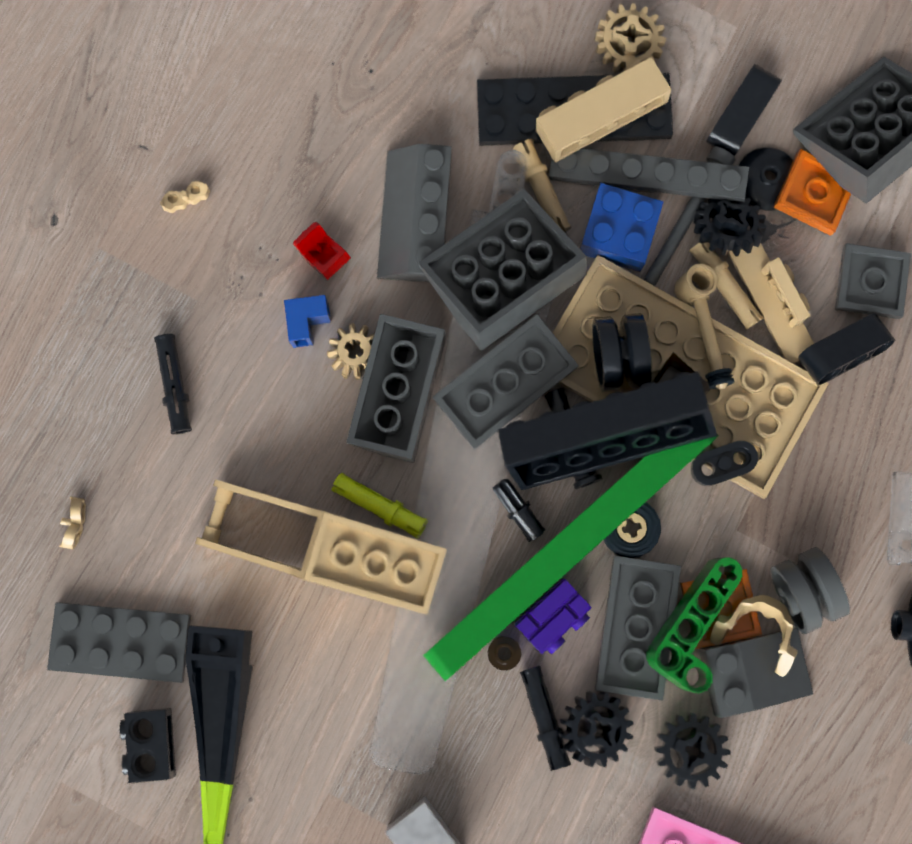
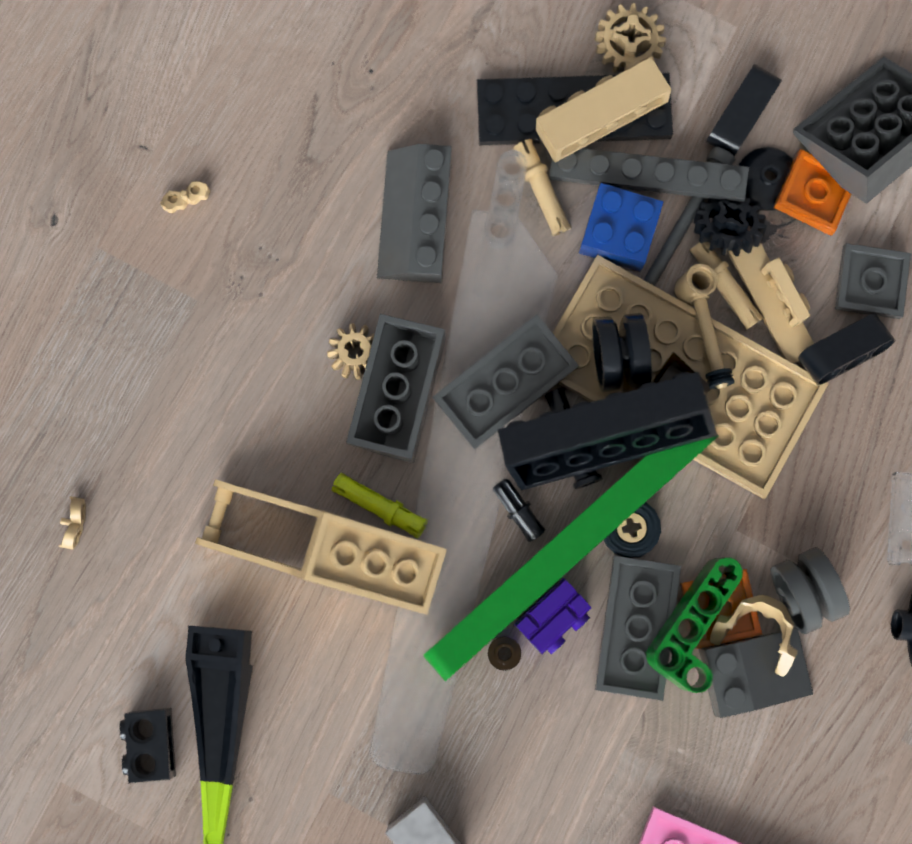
(119, 642): dark grey plate -> none
(178, 421): black pin -> none
(302, 314): blue piece -> none
(321, 250): red bracket -> none
(504, 268): dark grey slope -> none
(545, 718): black pin -> none
(582, 726): black gear -> none
(685, 765): black gear -> none
(723, 464): black plate -> none

